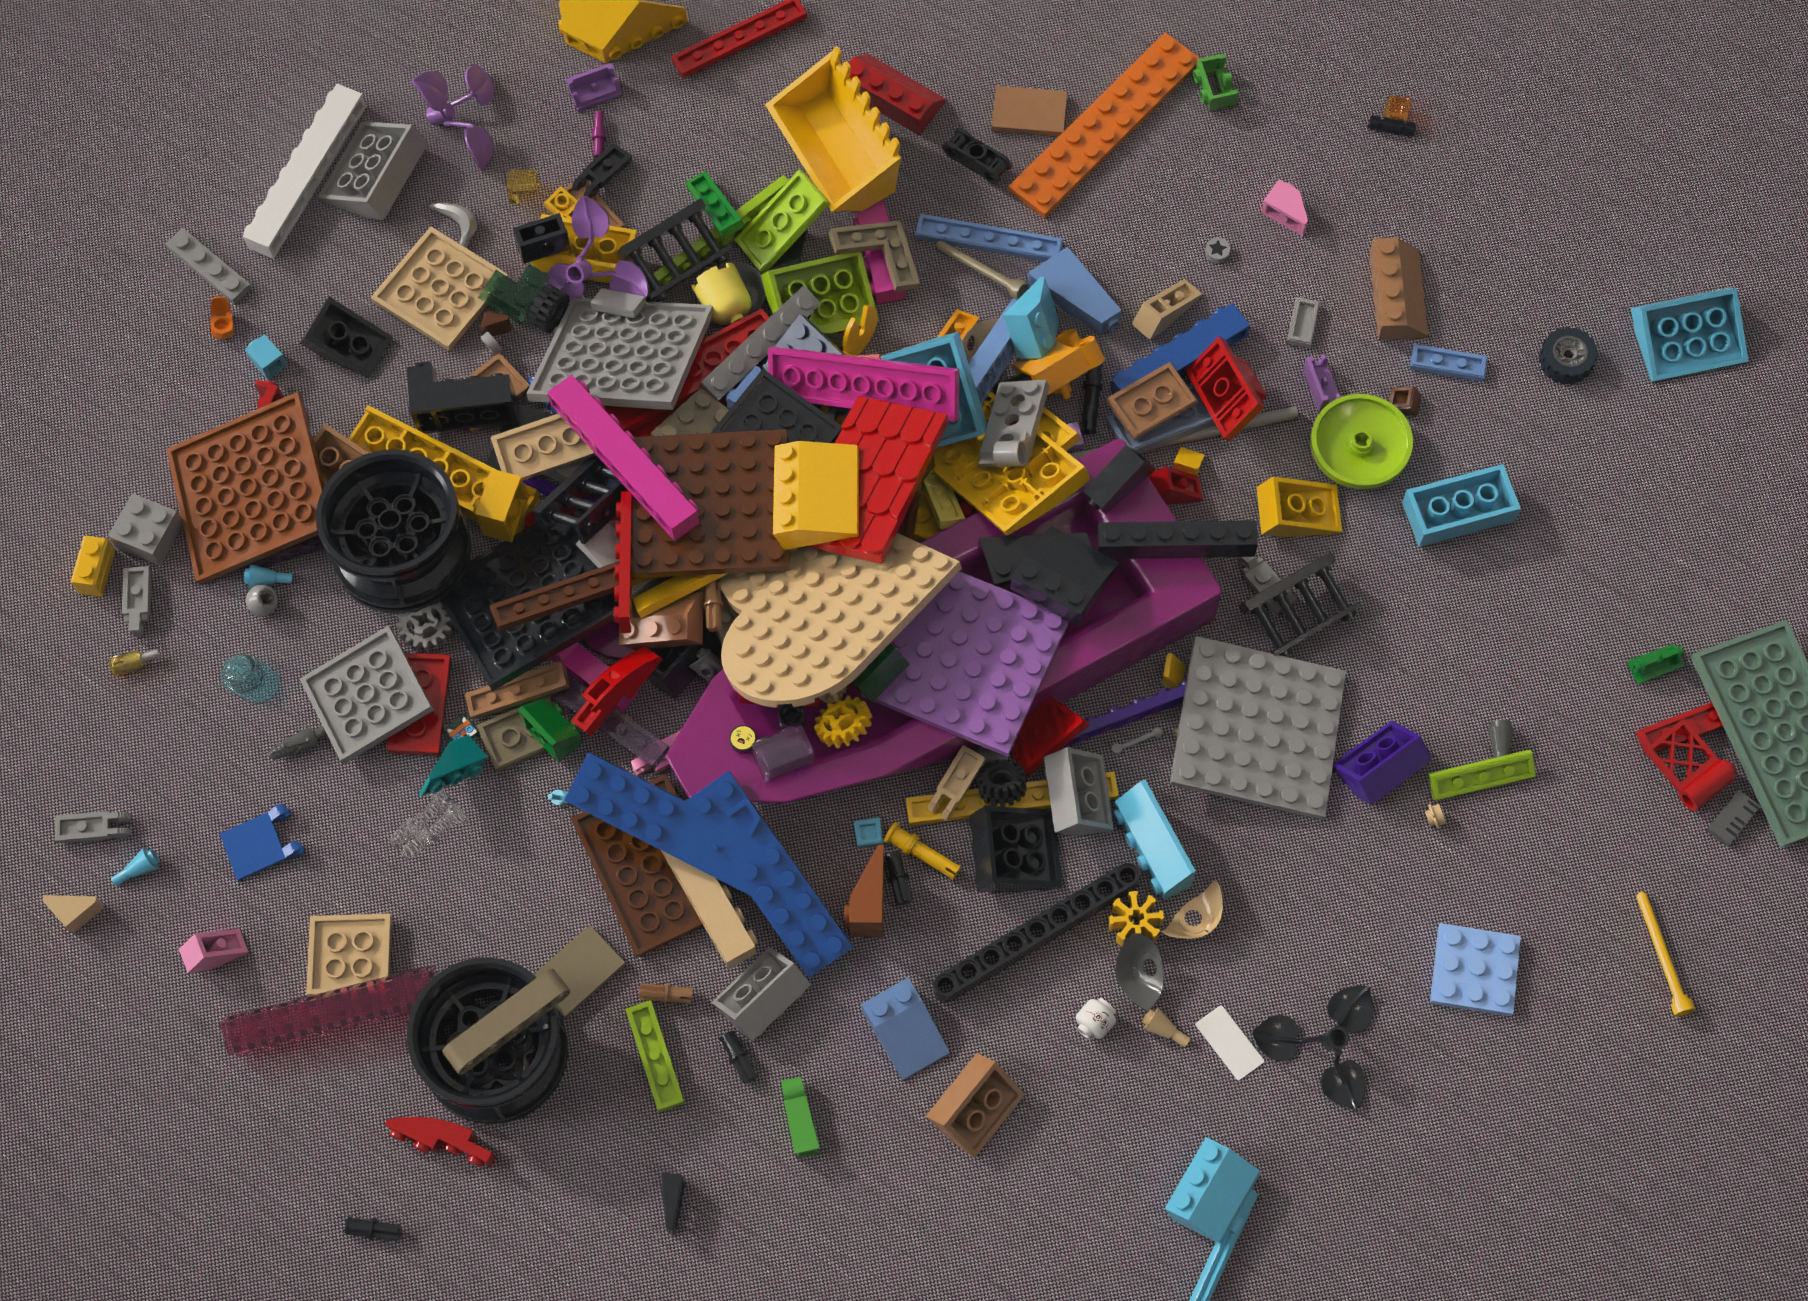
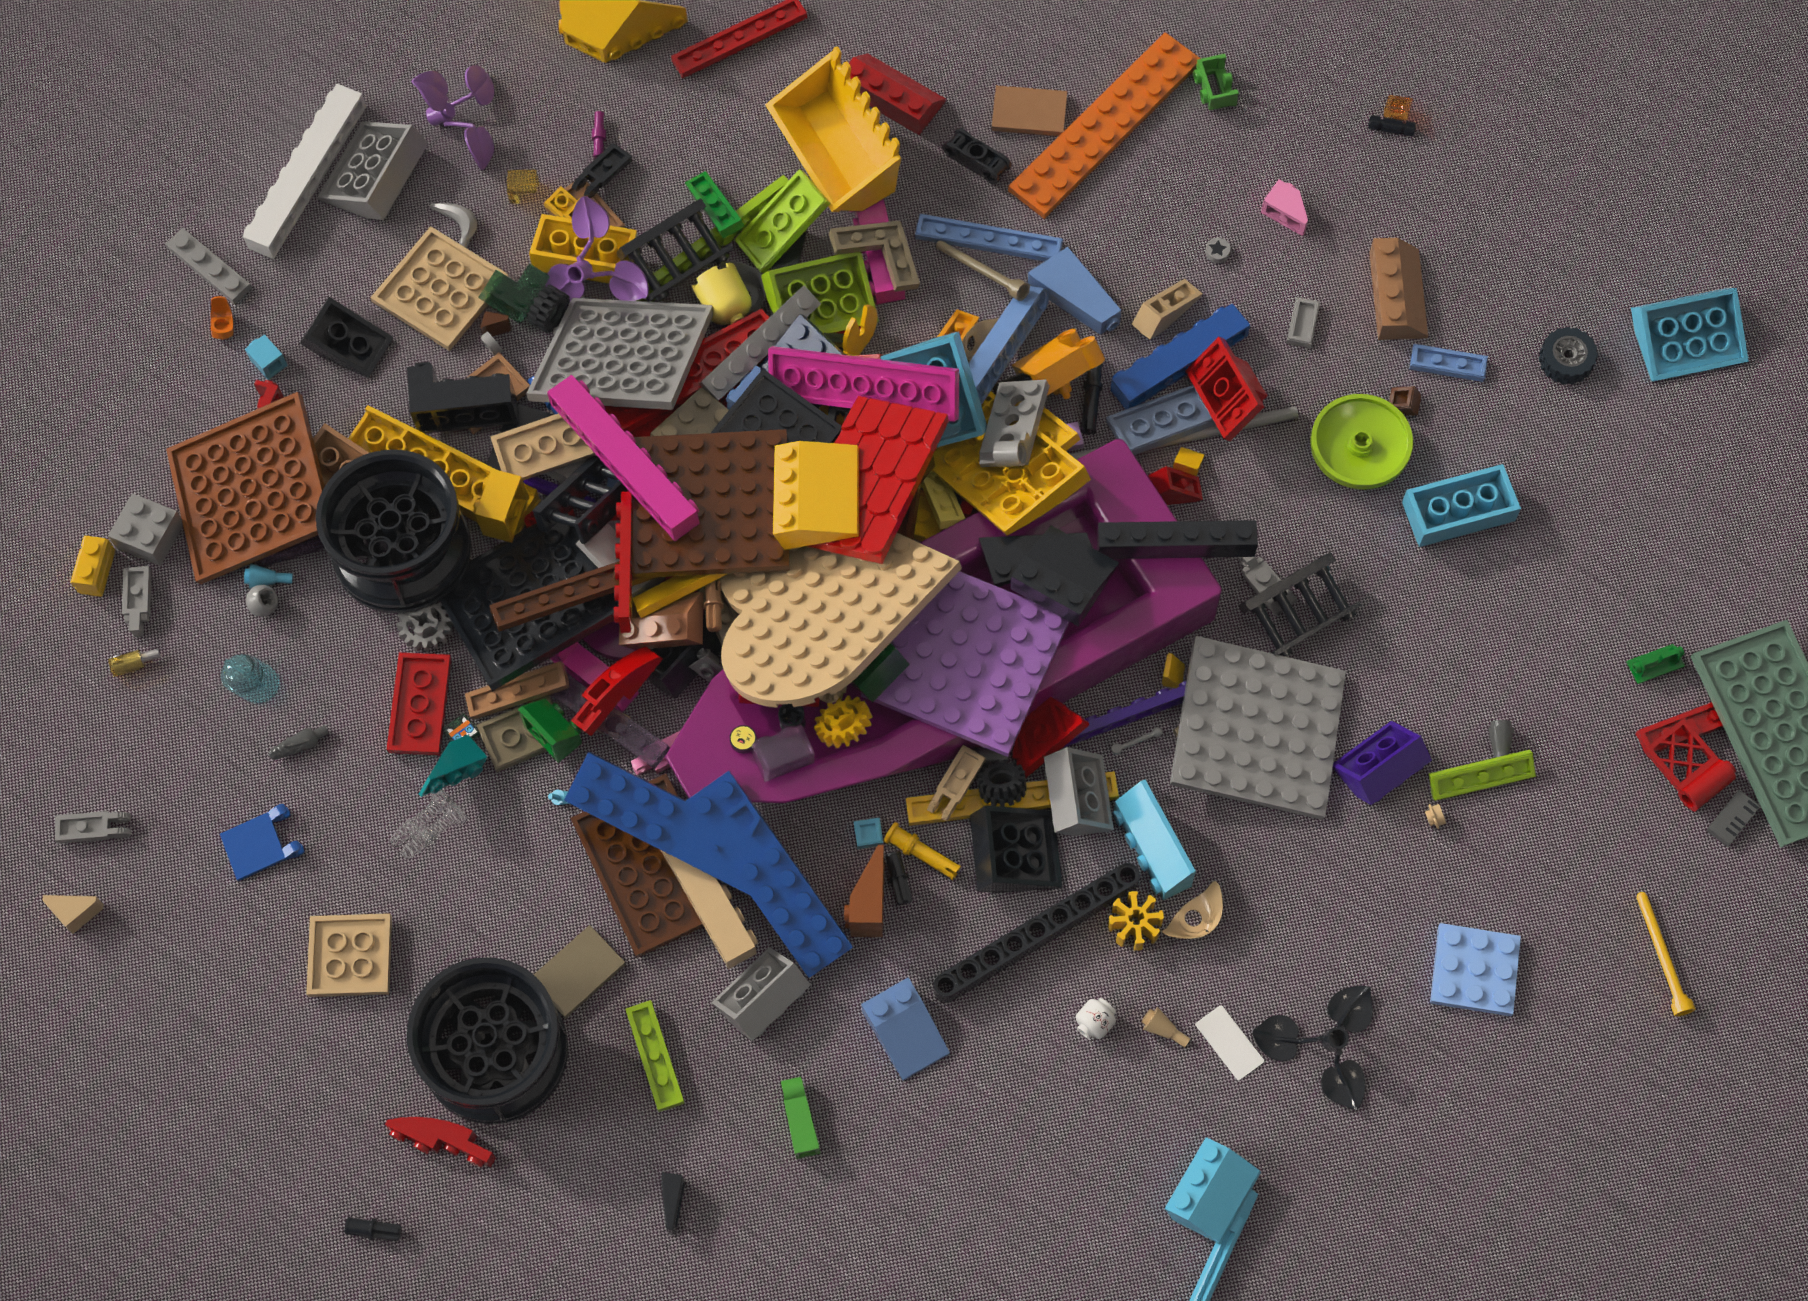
(142, 863): medium azure cone -> none
(212, 949): bright pink slope -> none
(324, 1011): clear pink brick -> none
(366, 694): light grey plate -> none
(506, 1021): dark tan beam -> none
(541, 238): black brick -> none
(594, 87): medium lavender hinge -> none
(618, 303): light grey tile -> none
(665, 993): medium nougat axle -> none
(738, 1057): black axle -> none
(975, 1104): medium nougat slope -> none
(1033, 322): medium azure slope -> none
(1118, 479): black slope -> none
(1141, 988): dark grey piece -> none
(1151, 401): medium nougat tile -> none
(1298, 508): yellow slope -> none
(1320, 381): medium lavender hinge -> none

